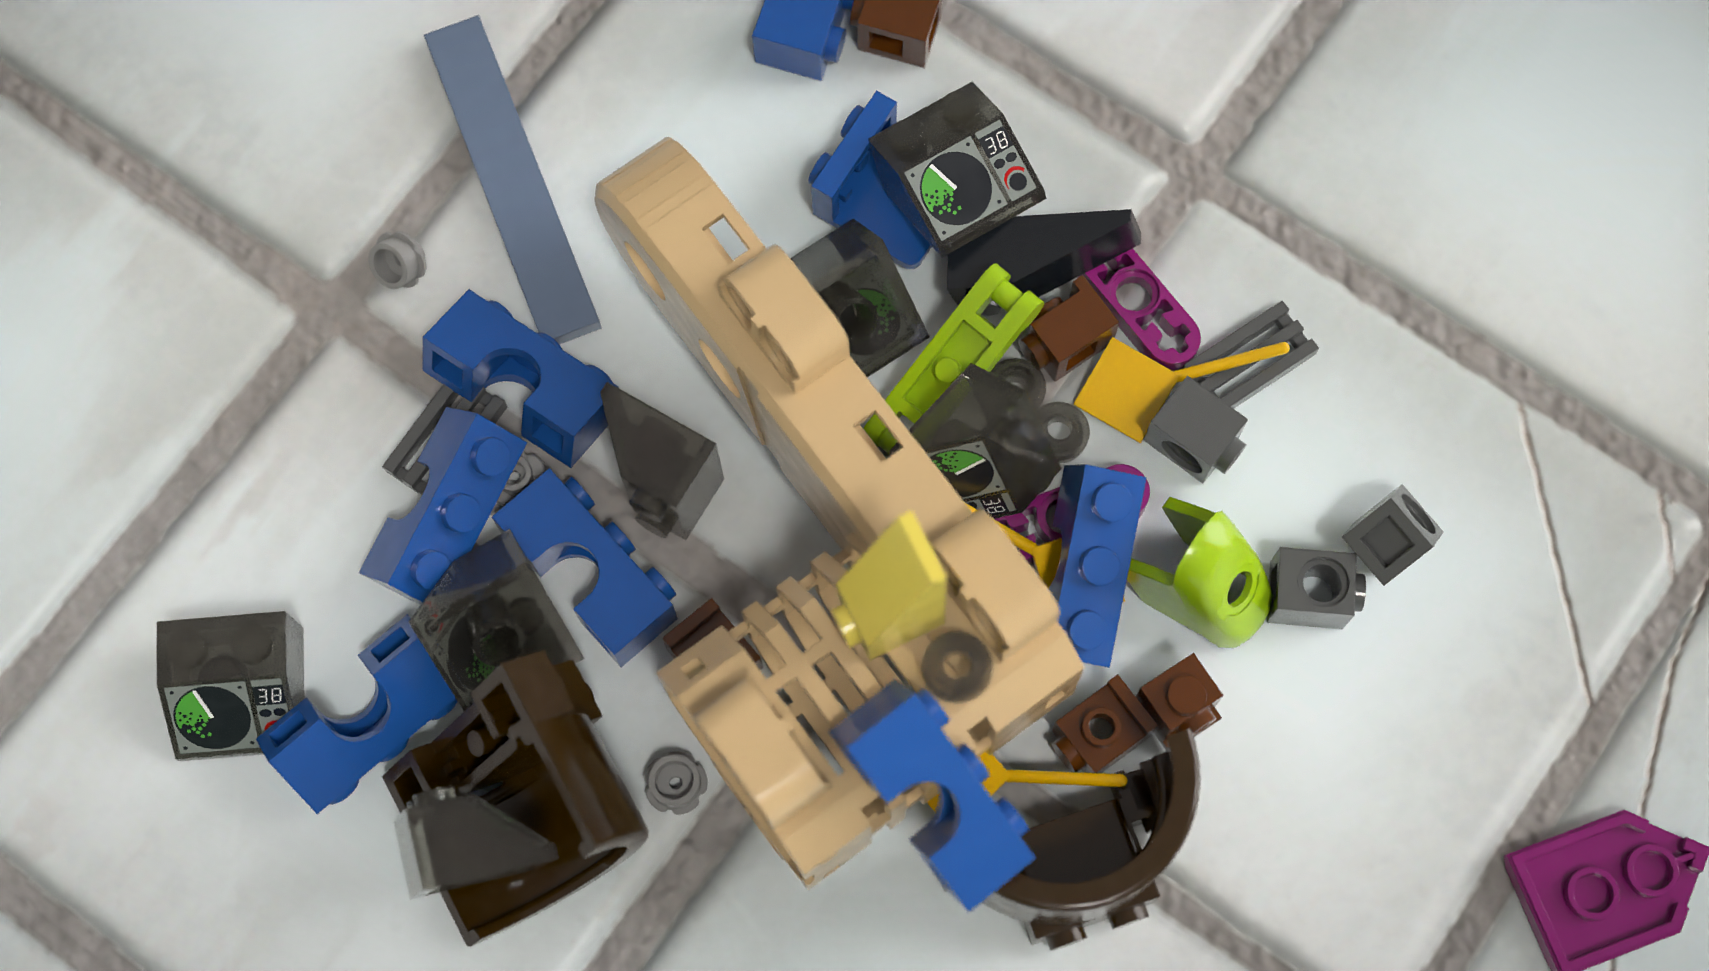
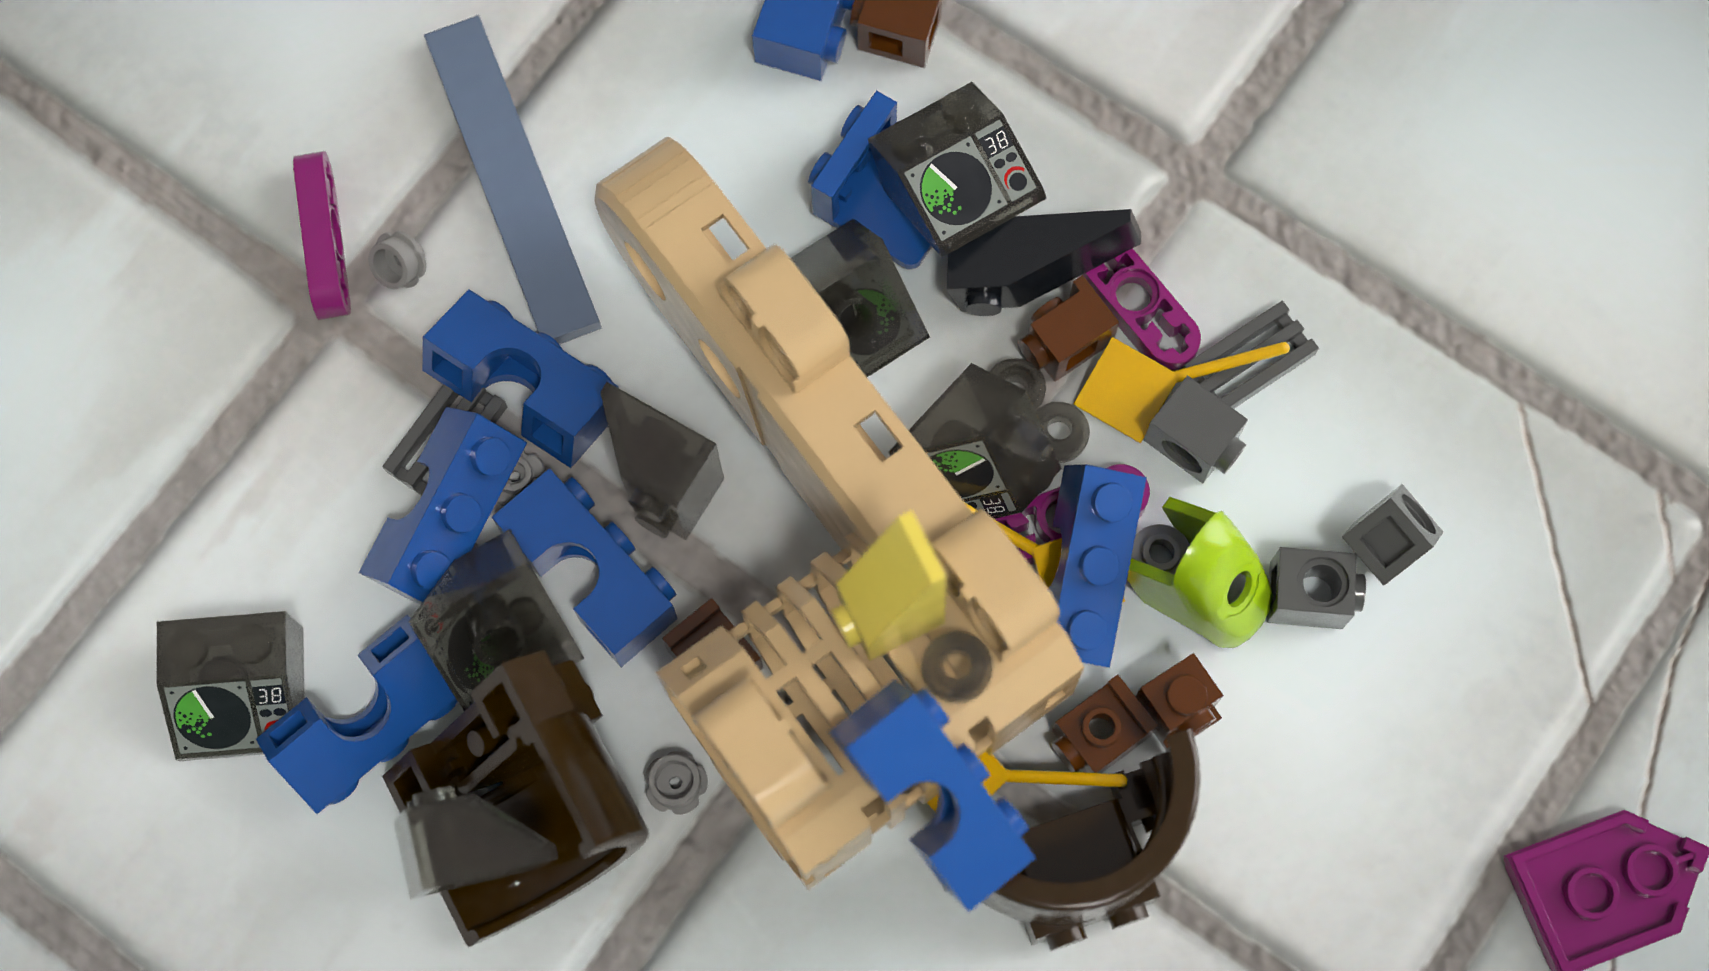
(321, 235): none -> magenta beam
(960, 341): lime plate -> none
(1160, 535): none -> light grey plate

